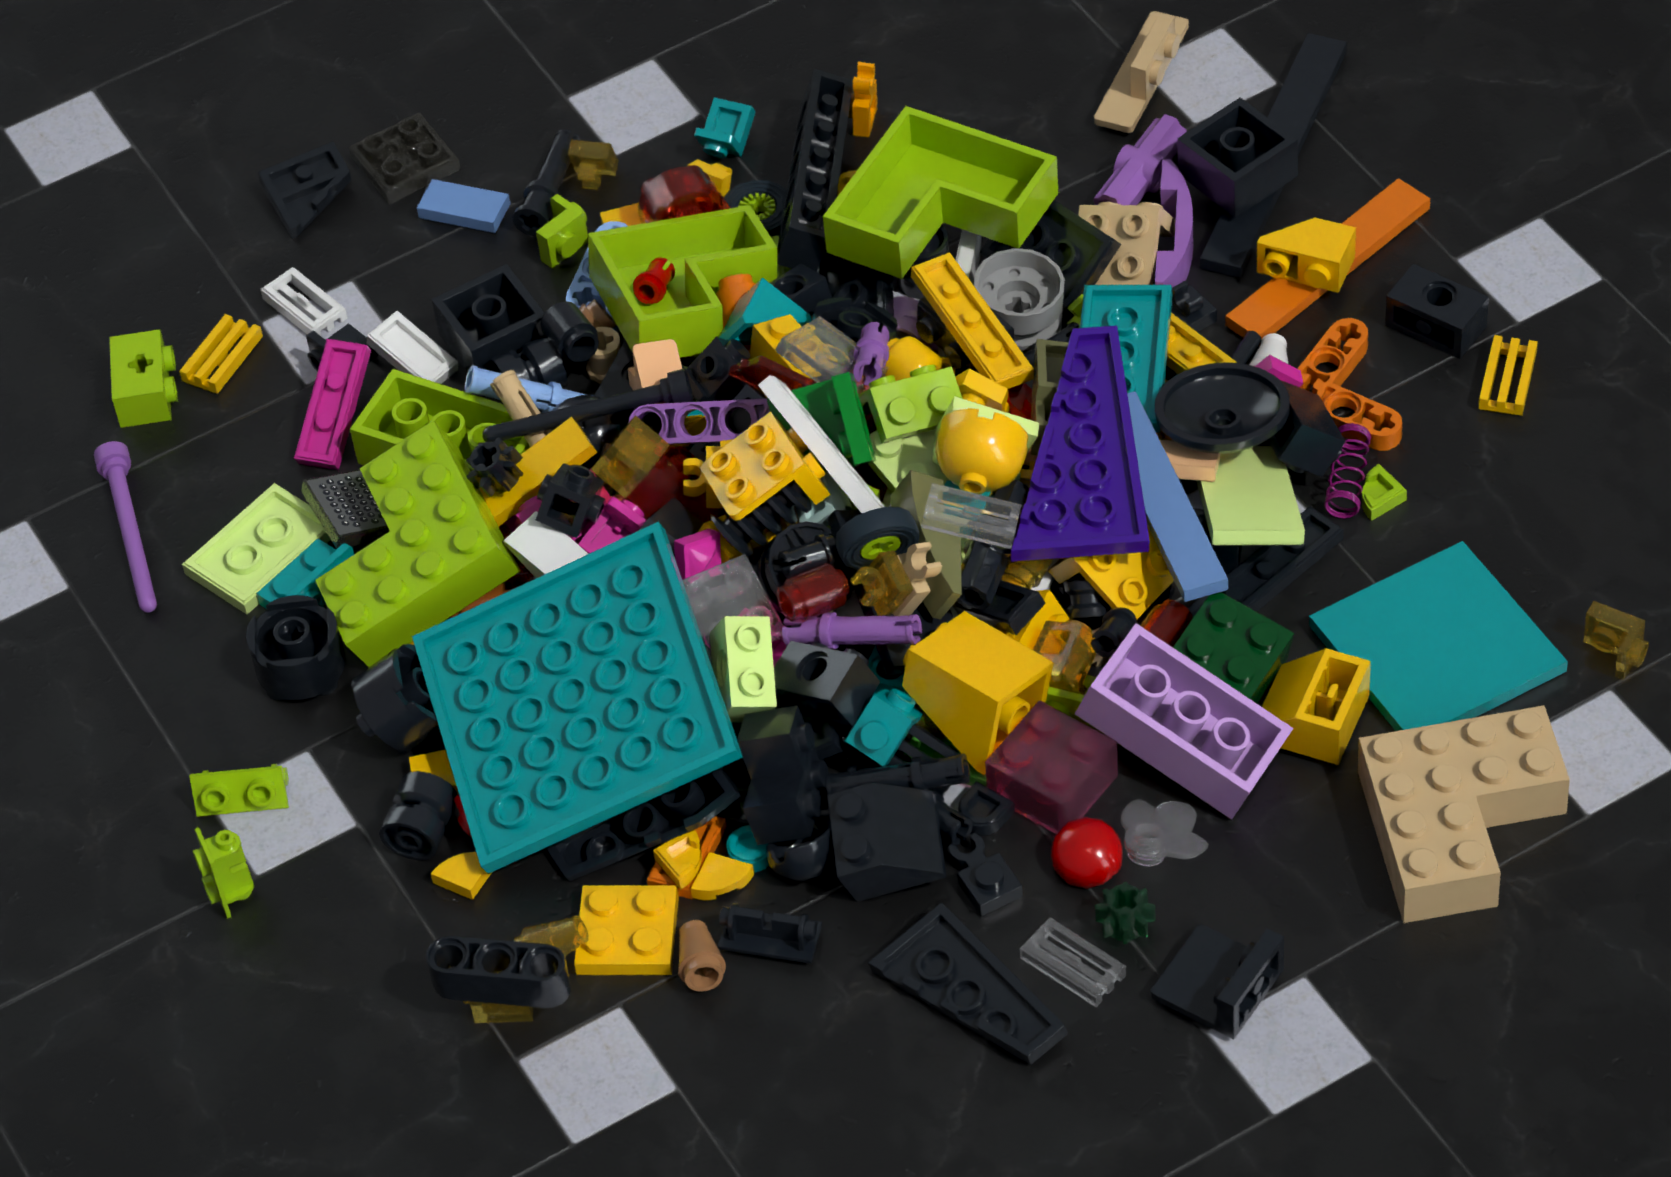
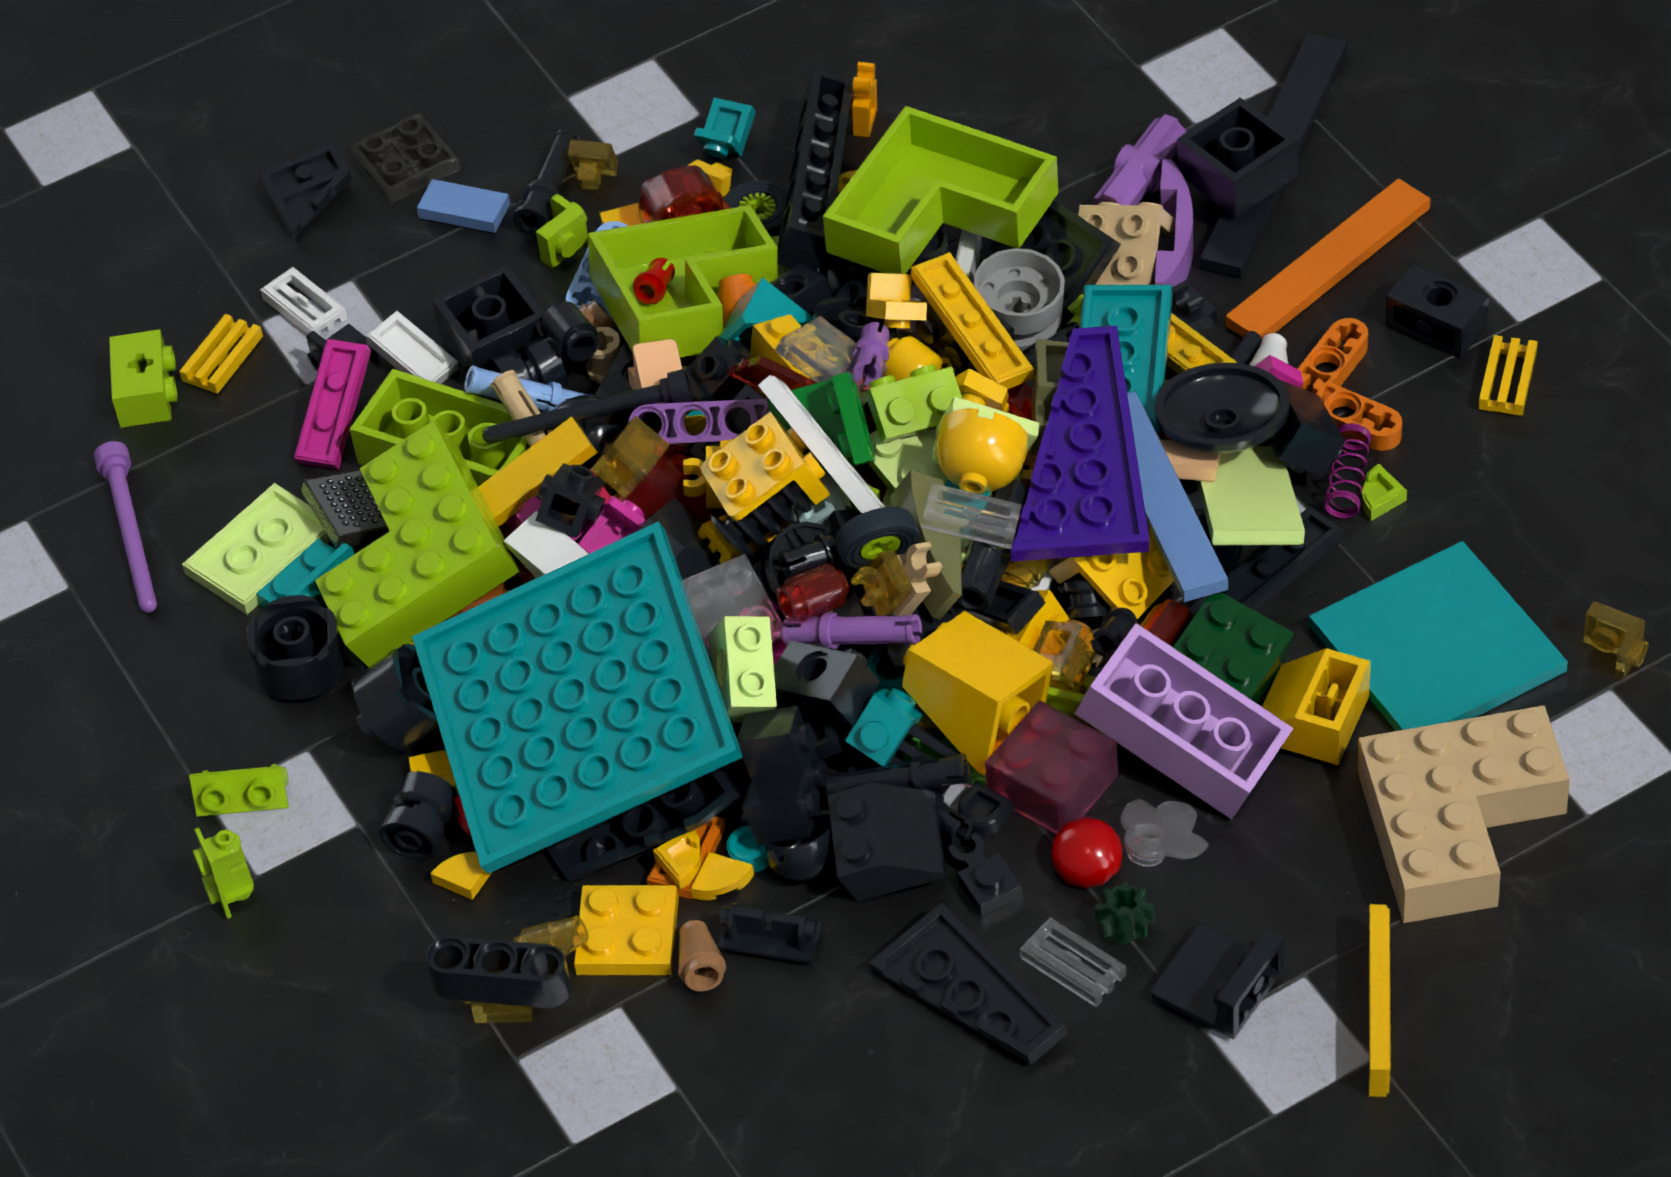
(494, 467): black gear -> none
(697, 552): dark pink tile -> none
(891, 300): none -> yellow bracket
(1141, 72): tan bracket -> none
(1309, 253): yellow slope -> none
(1379, 1000): none -> yellow tile

